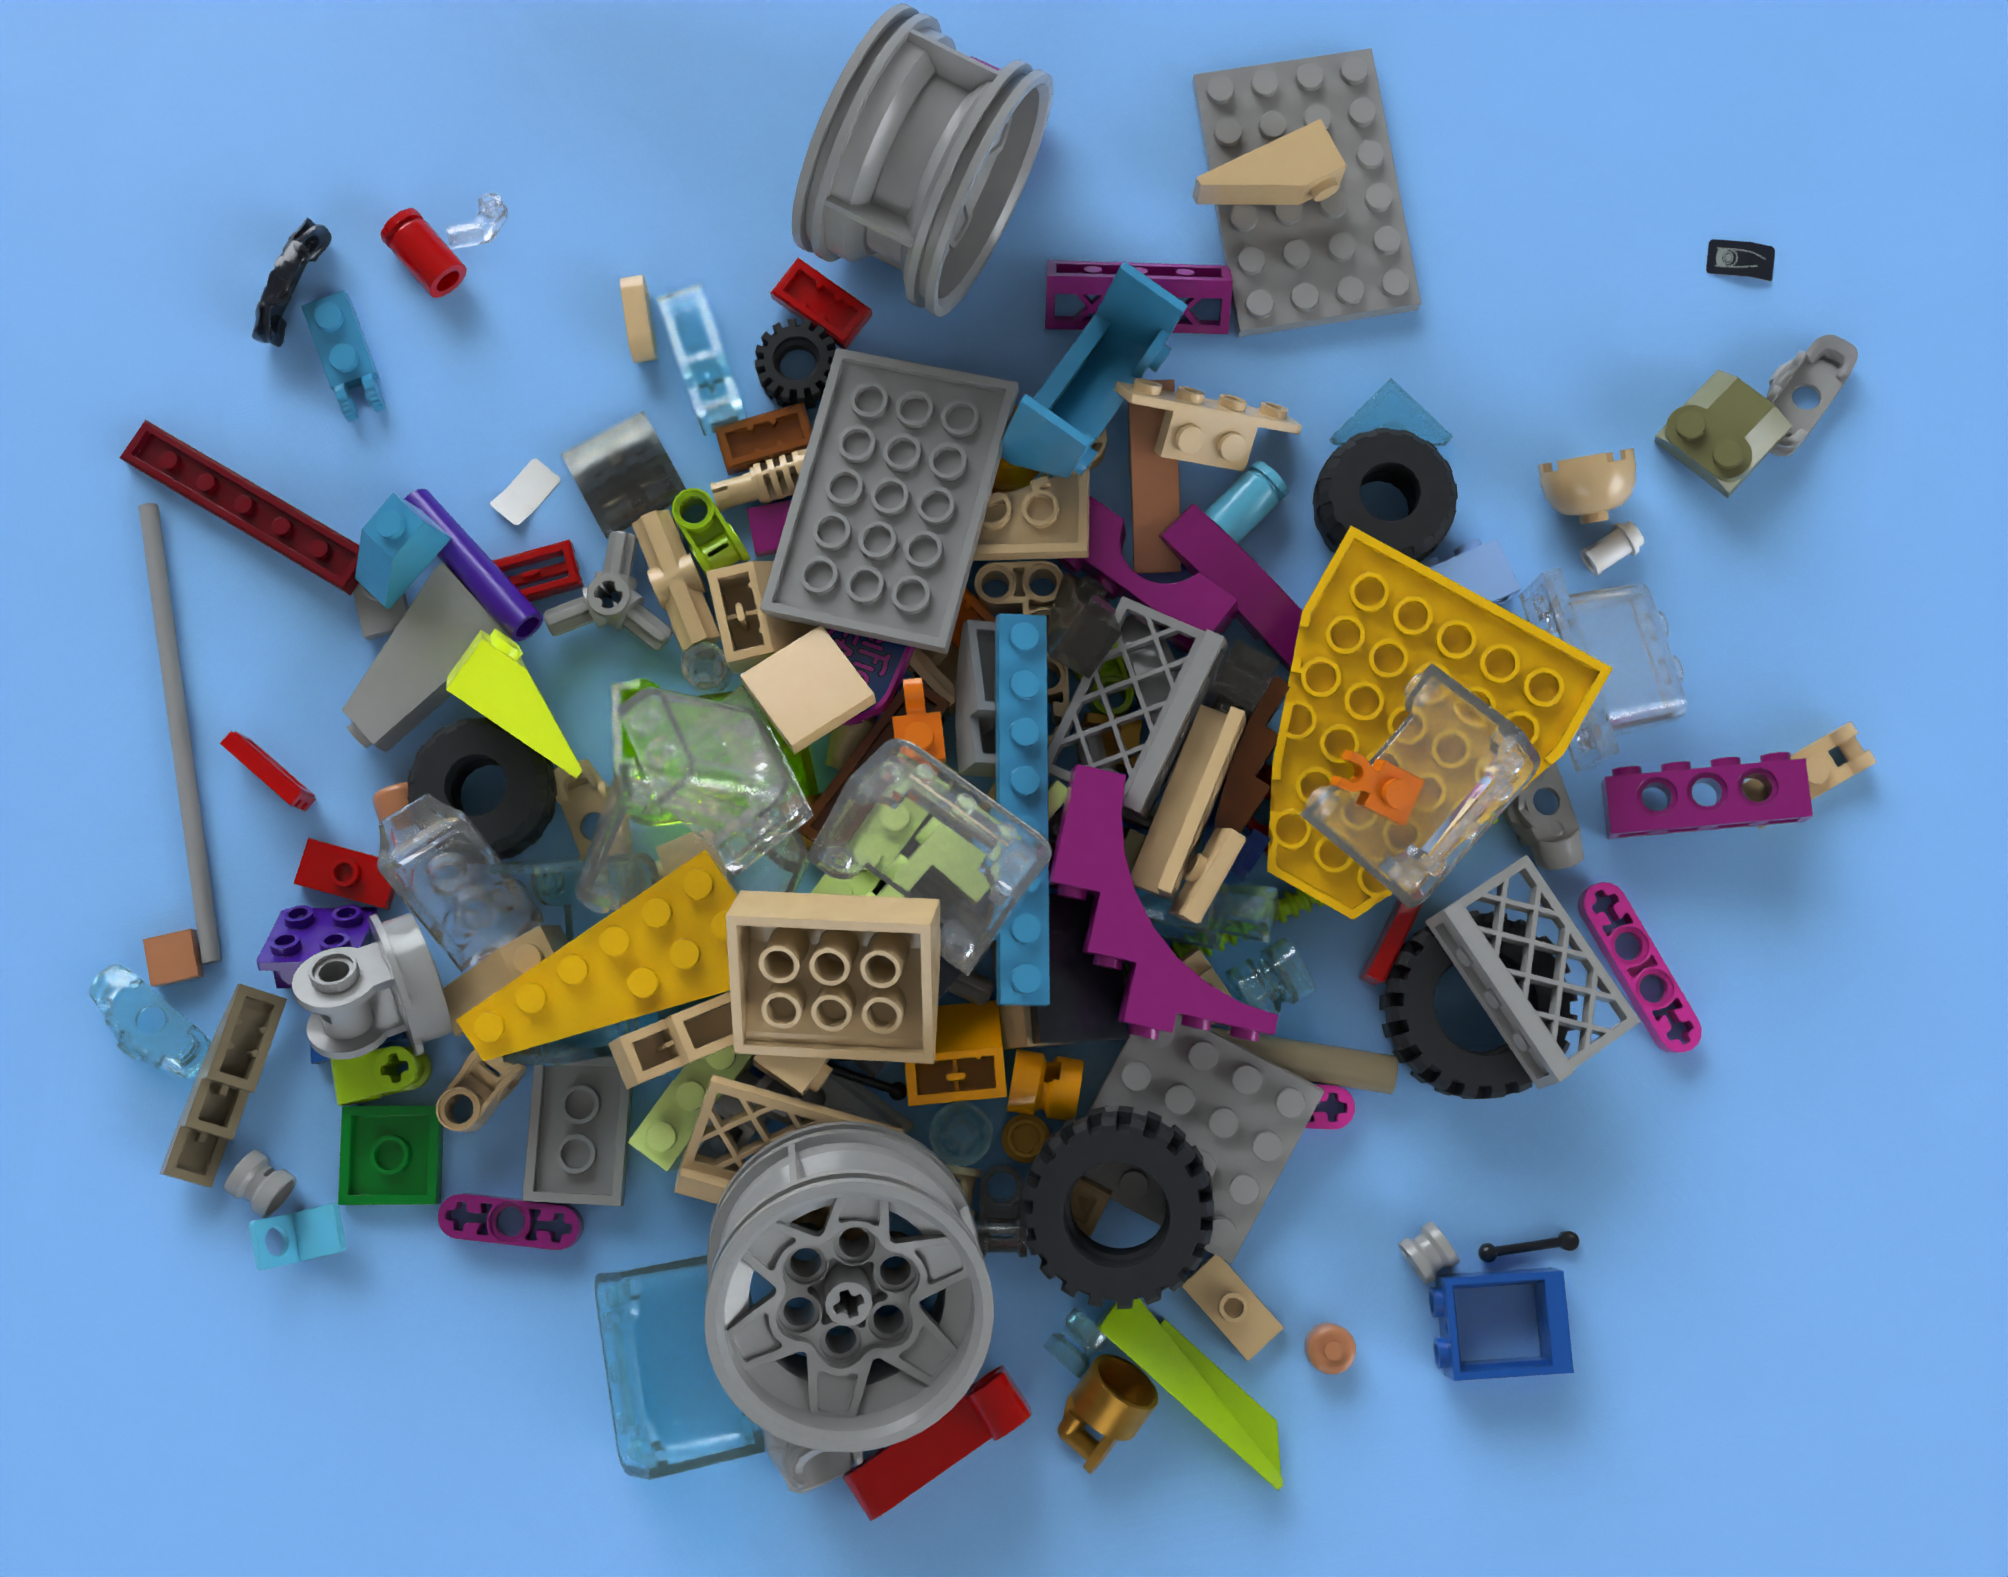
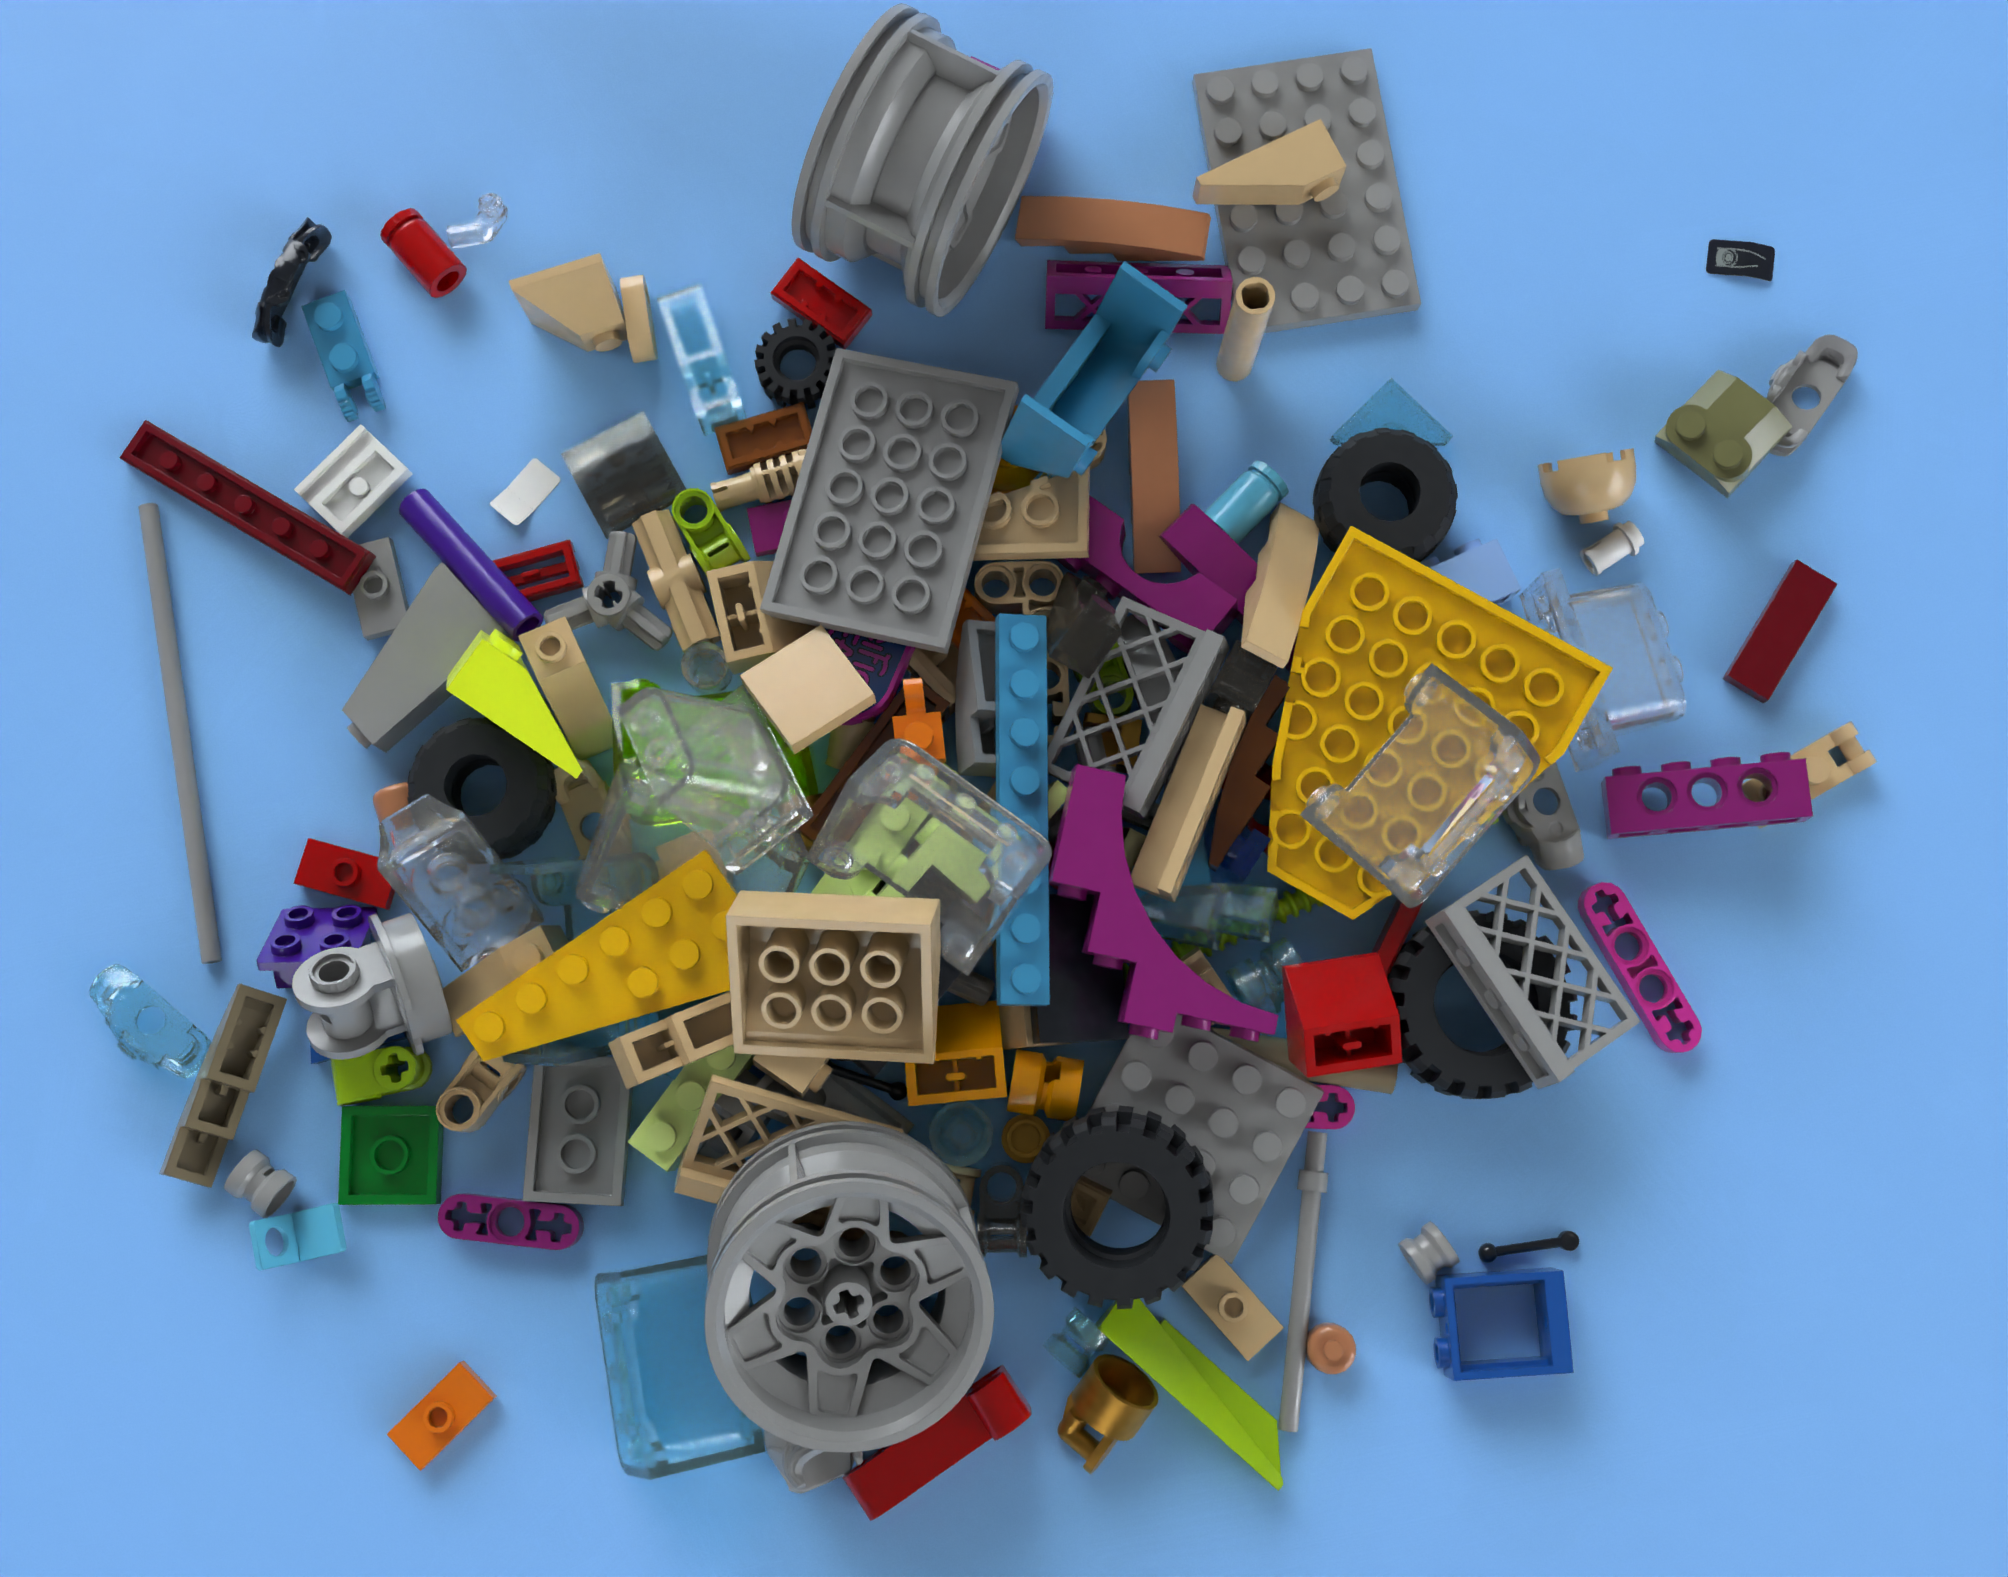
(173, 958): nougat tile -> none
(268, 770): red tile -> none
(353, 481): none -> white plate
(396, 549): dark azure slope -> none
(441, 1415): none -> orange plate
(569, 687): none -> tan slope
(574, 303): none -> tan slope
(1113, 226): none -> nougat slope
(1204, 428): tan bracket -> none
(1206, 873): tan plate -> none
(1245, 328): none -> tan piece
(1280, 587): none -> tan slope
(1312, 1183): none -> light grey bar
(1340, 1015): none -> red slope
(1382, 787): orange plate -> none
(1780, 631): none -> dark red tile

